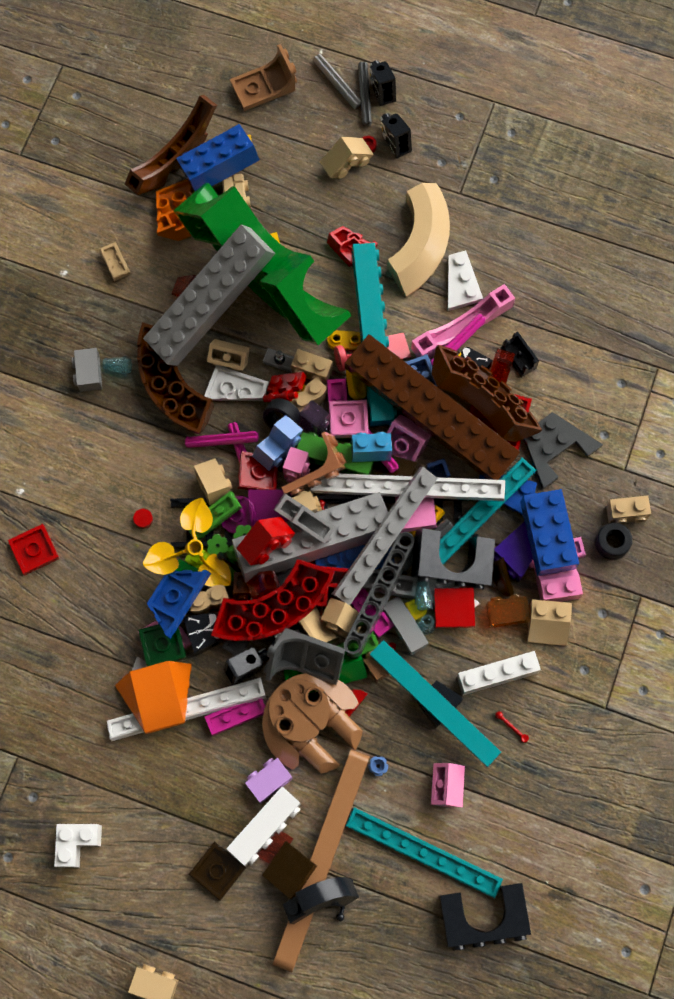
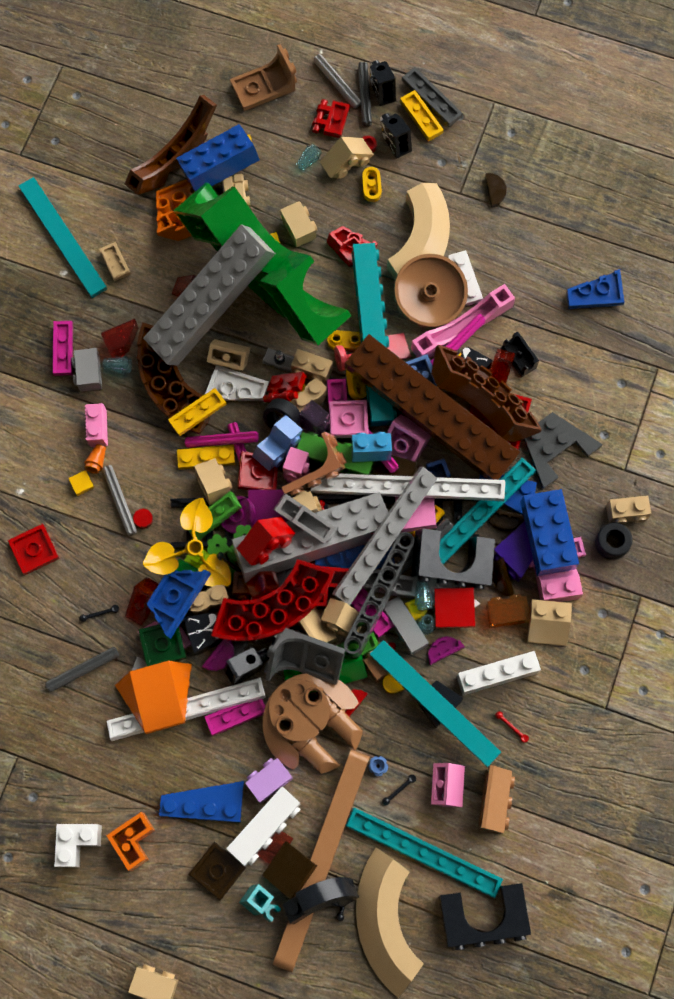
(62, 348): none -> dark pink plate
(63, 237): none -> teal tile
(81, 483): none -> yellow tile
(82, 669): none -> dark grey axle
(95, 460): none -> orange cone
(96, 424): none -> bright pink brick
(115, 608): none -> black hinge
(119, 500): none -> light grey axle
(120, 338): none -> clear red slope
(126, 840): none -> orange brick
(137, 607): none -> clear red slope
(193, 456): none -> yellow plate
(197, 412): none -> yellow plate
(207, 803): none -> blue wing
(220, 655): none -> magenta tile
(258, 902): none -> teal brick
(298, 223): none -> tan brick
(309, 156): none -> clear light blue cone
(336, 119): none -> red plate
(372, 185): none -> yellow plate
(380, 925): none -> tan brick
(391, 685): none -> yellow tile
(411, 779): none -> black hinge
(421, 115): none -> yellow plate
(430, 290): none -> medium nougat dish
(432, 97): none -> dark grey plate
(443, 648): none -> magenta tile
(496, 189): none -> dark brown tile
(496, 800): none -> medium nougat slope
(505, 520): none -> dark brown tile
(601, 292): none -> blue wing

